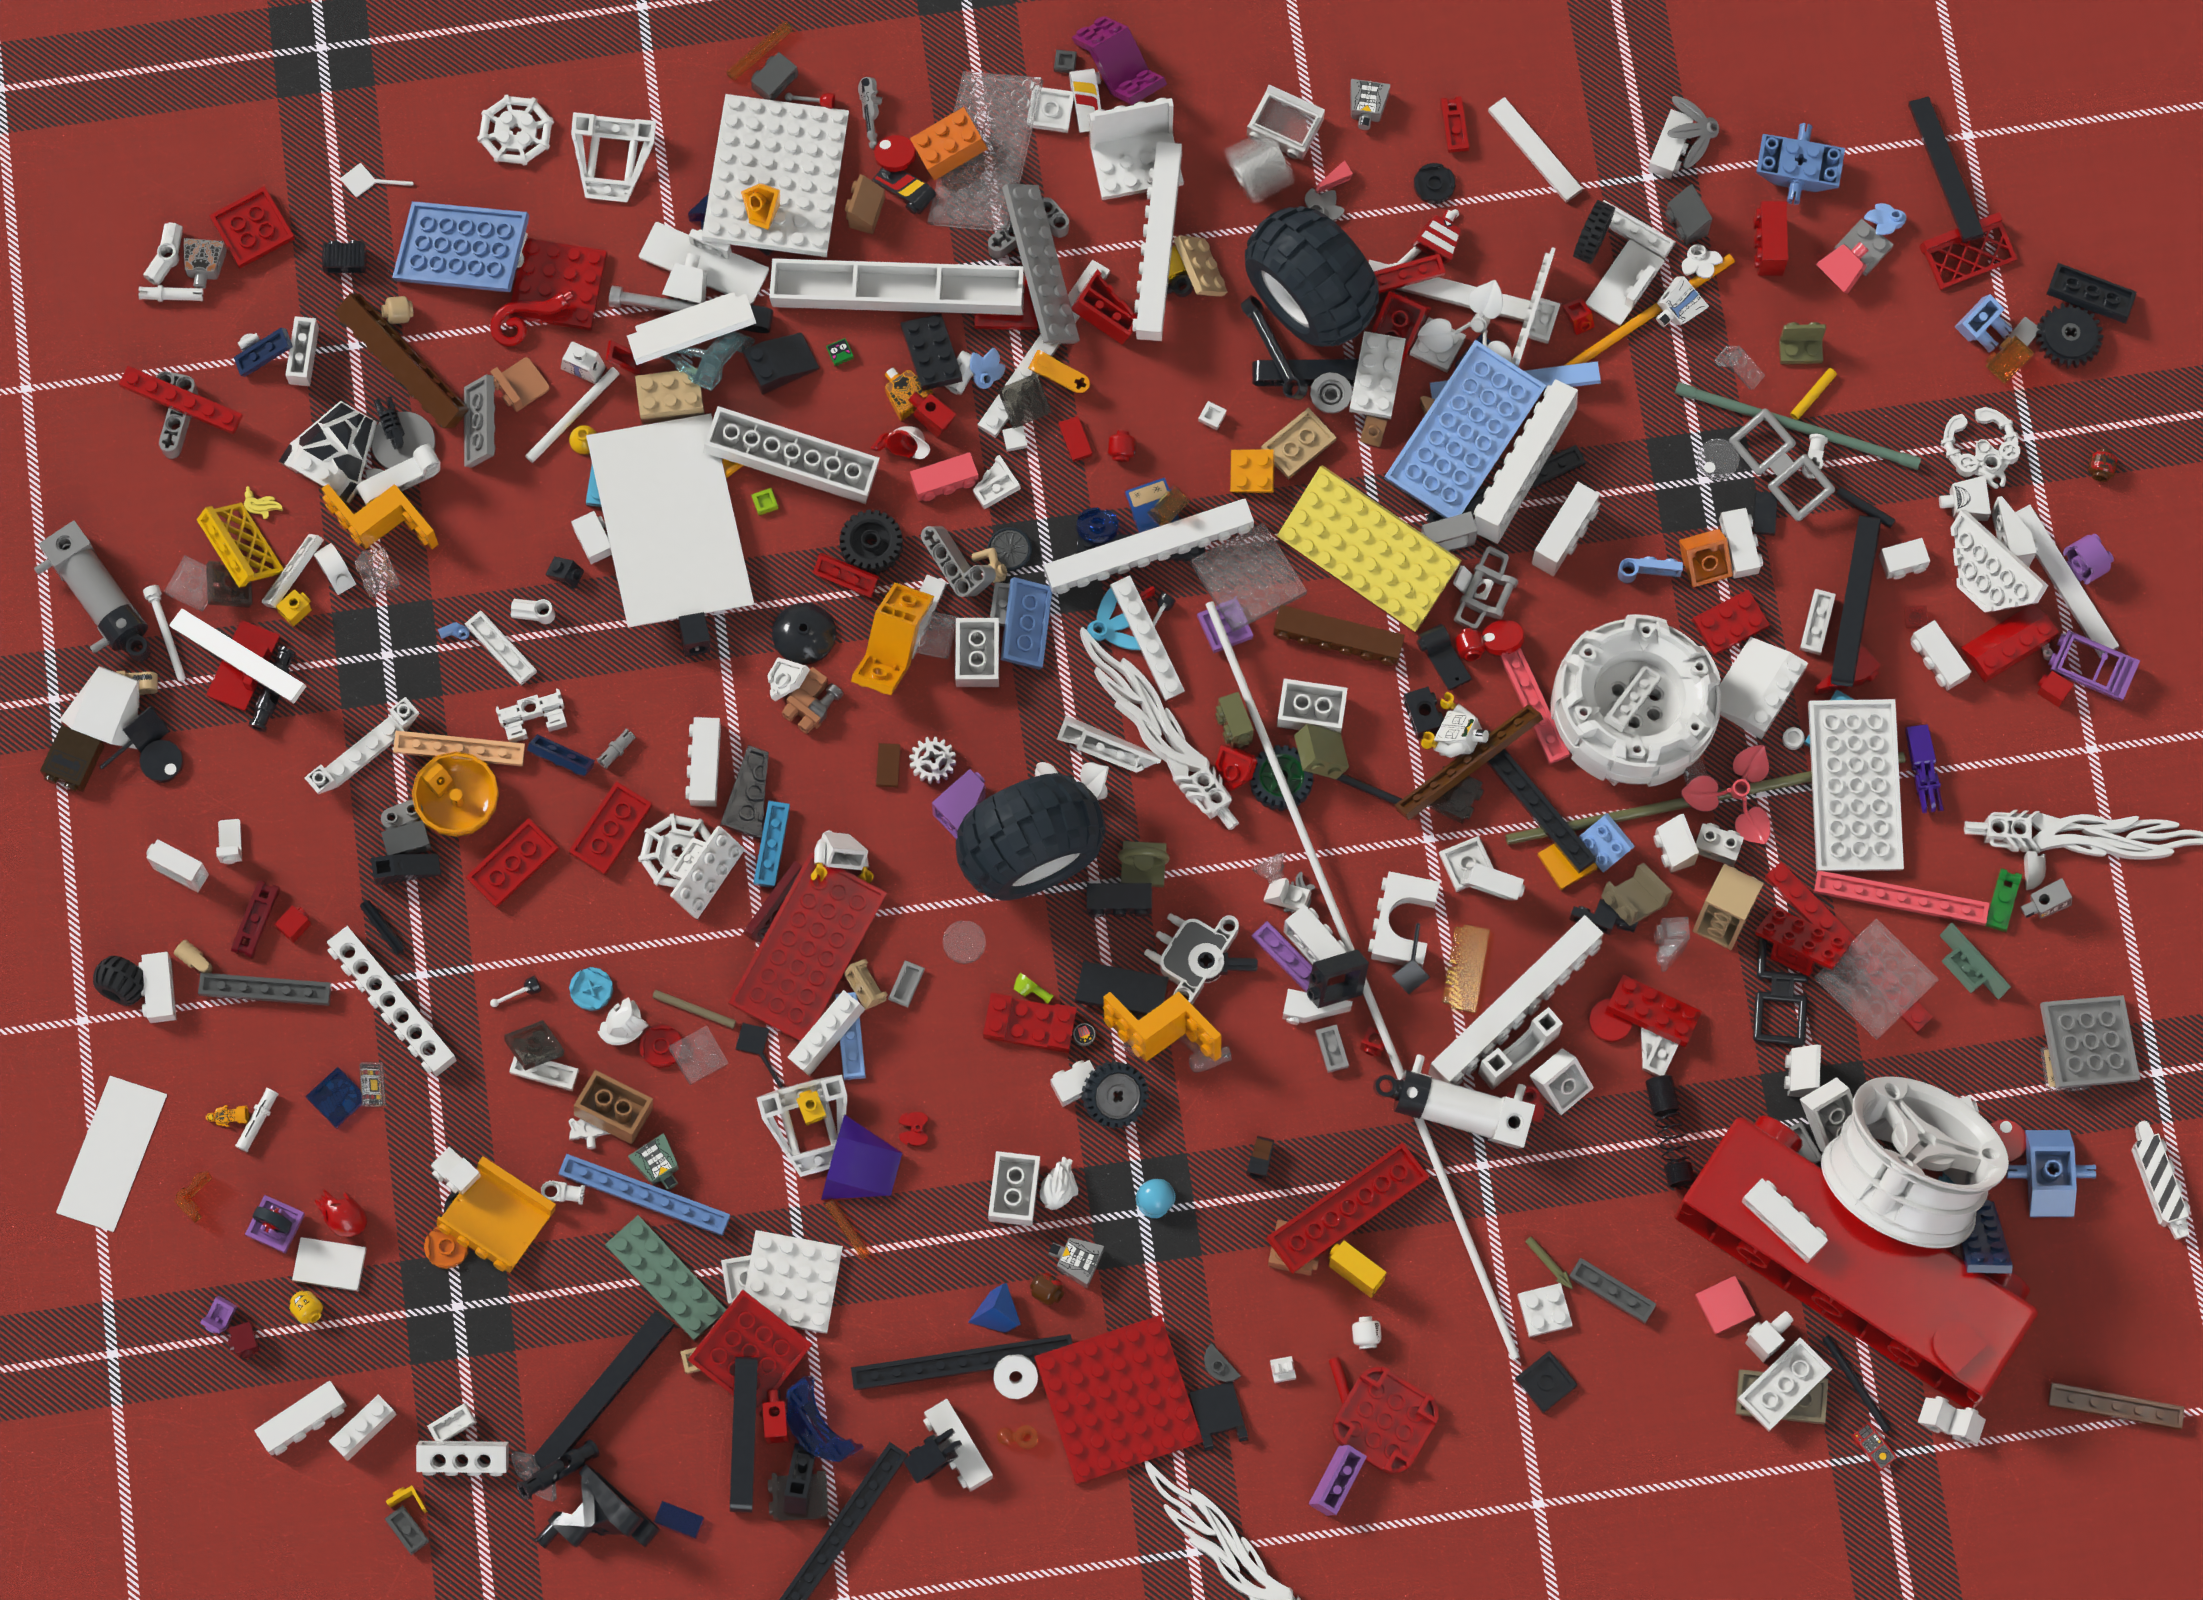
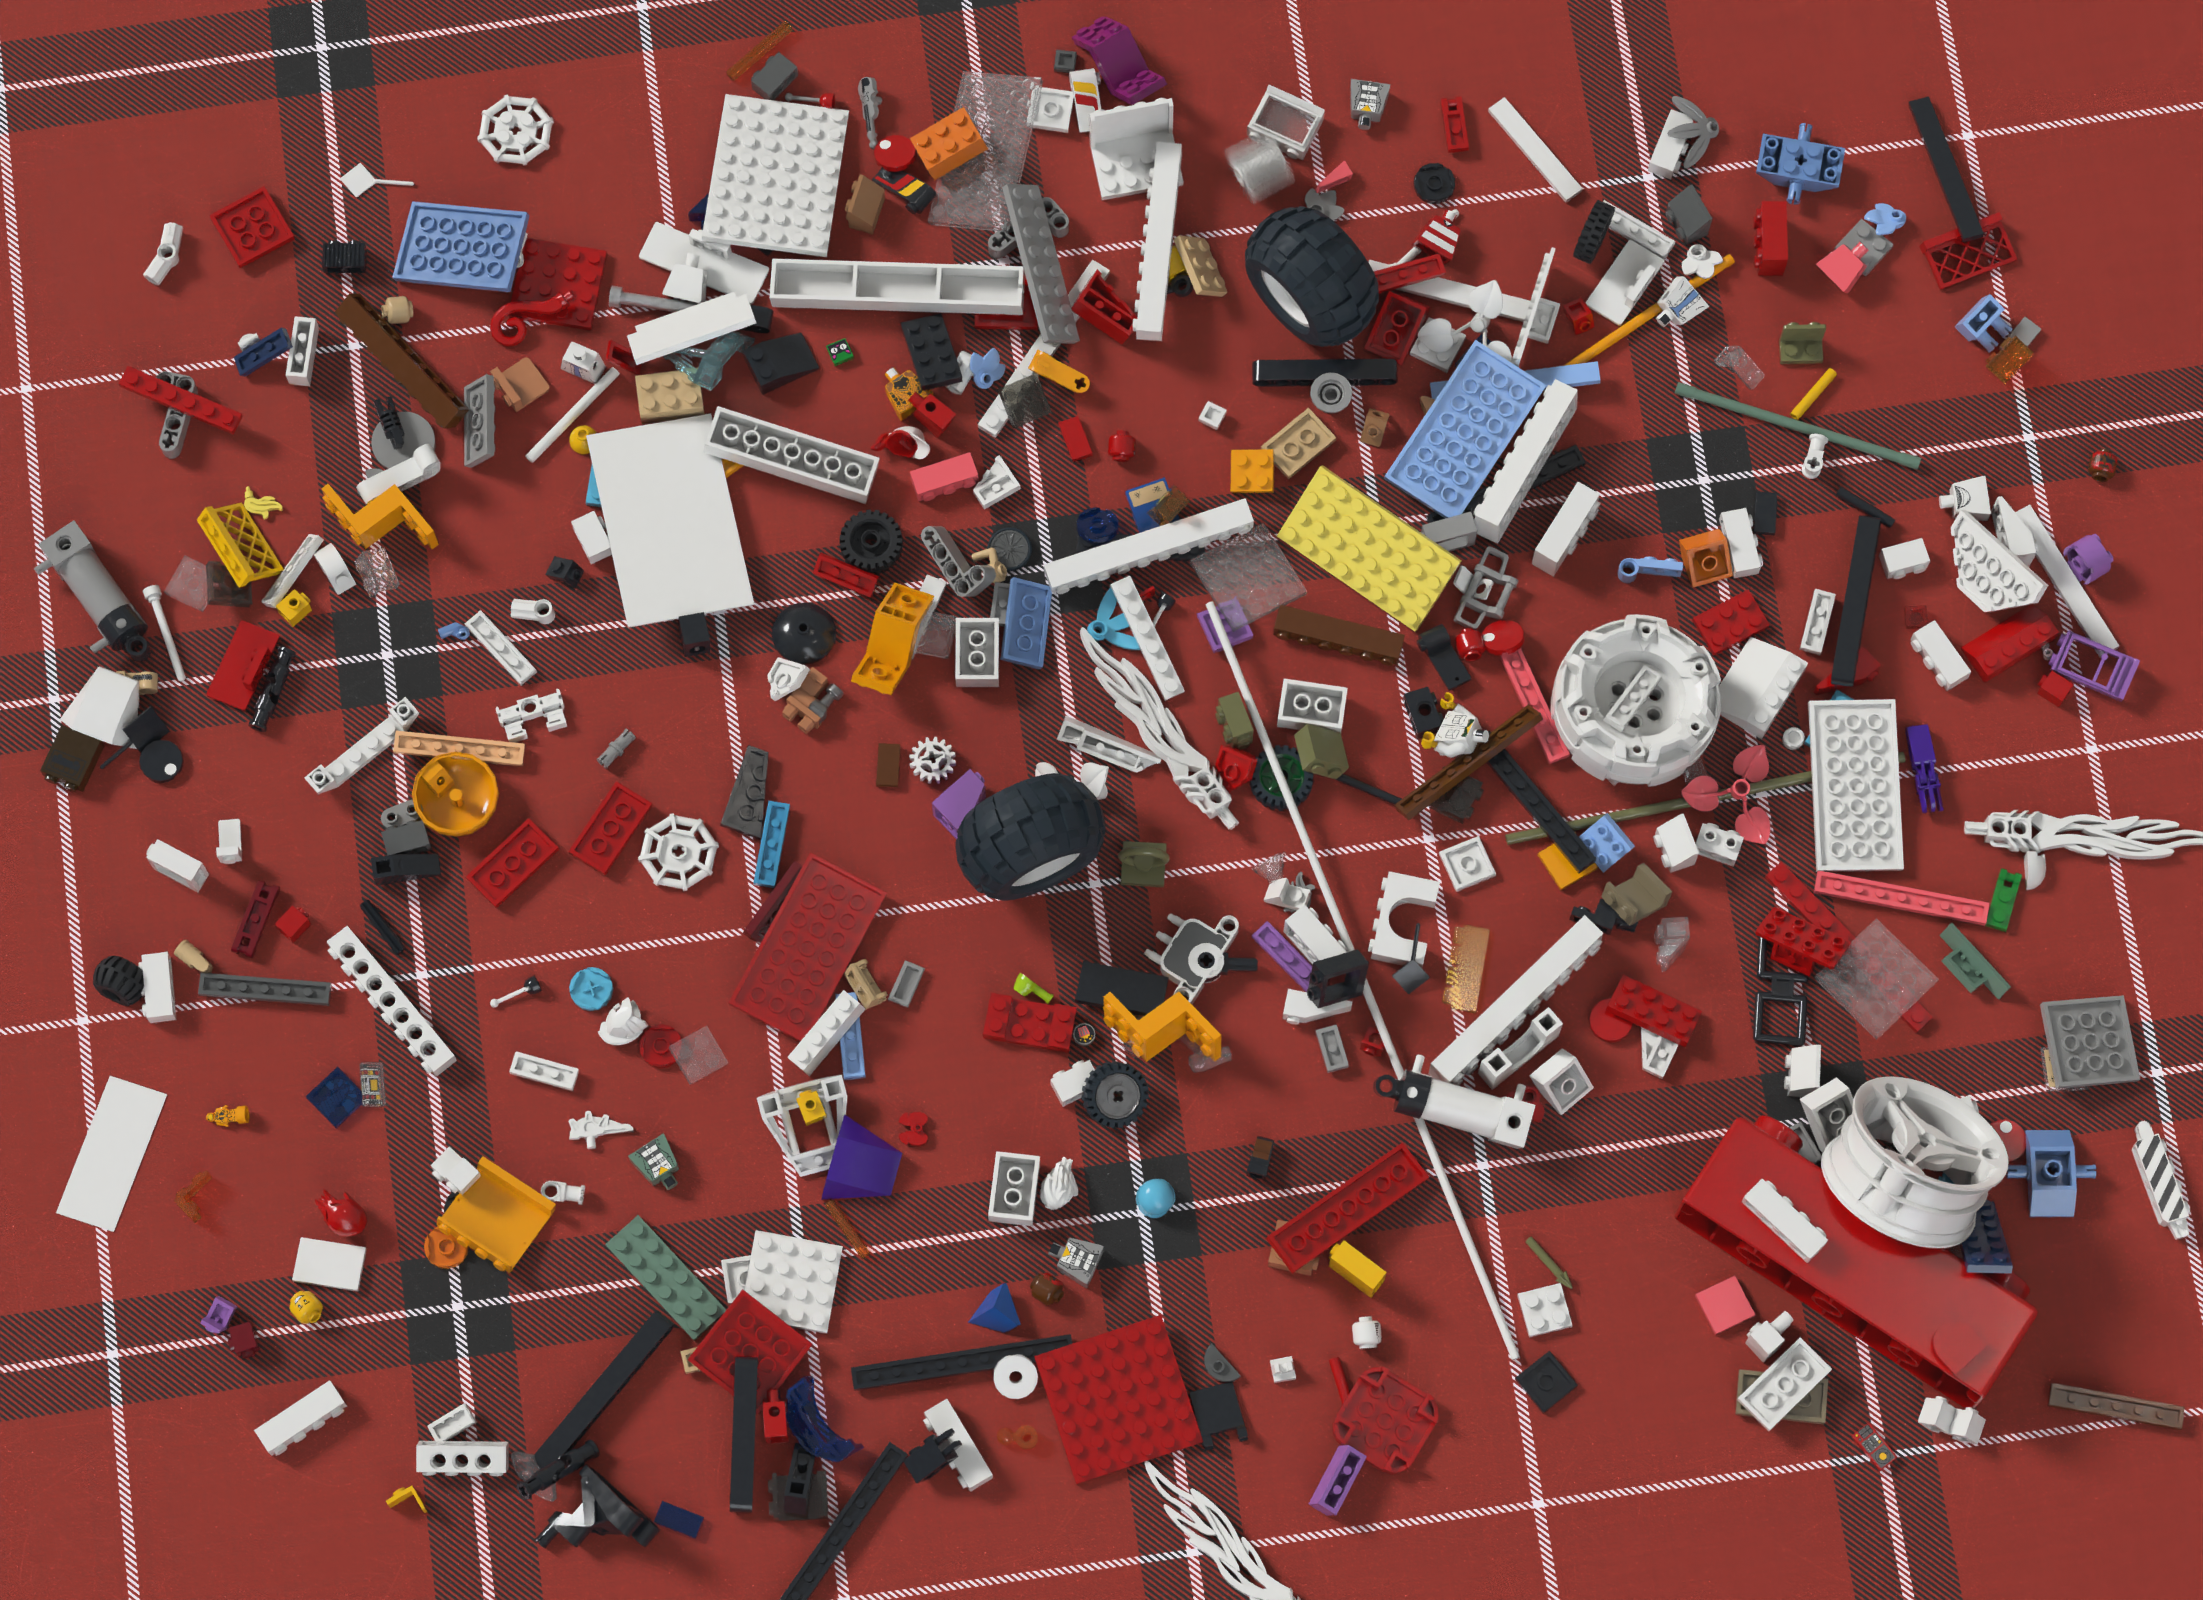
(161, 293): white pin -> none
(203, 260): light grey torso -> none
(238, 656): white tile -> none
(257, 1119): white pin -> none
(274, 1224): medium lavender plate -> none
(333, 450): wedge -> none
(362, 1427): white brick -> none
(407, 1530): dark grey plate -> none
(534, 1045): clear smoke plate -> none
(560, 755): dark blue plate -> none
(611, 128): white windscreen -> none
(613, 1107): medium nougat brick -> none
(644, 1195): medium blue plate -> none
(694, 1009): dark tan bar -> none
(703, 869): white bracket -> none
(704, 761): white brick -> none
(753, 1040): black piece -> none
(761, 204): light orange slope -> none
(764, 501): lime tile -> none
(840, 851): white torso -> none
(964, 942): clear tile -> none
(1014, 438): white tile -> none
(1119, 899): black brick -> none
(1254, 309): black piece -> none
(1377, 375): white plate -> none
(1493, 881): white window -> none
(1612, 1290): dark grey plate -> none
(1663, 1105): black piece -> none
(1718, 459): clear tile -> none
(1727, 906): tan brick -> none
(1782, 465): light grey bar -> none
(1856, 1384): black piece -> none
(1985, 454): white piece -> none
(2055, 894): light grey torso -> none
(2072, 349): black gear -> none
(2091, 293): black tile -> none

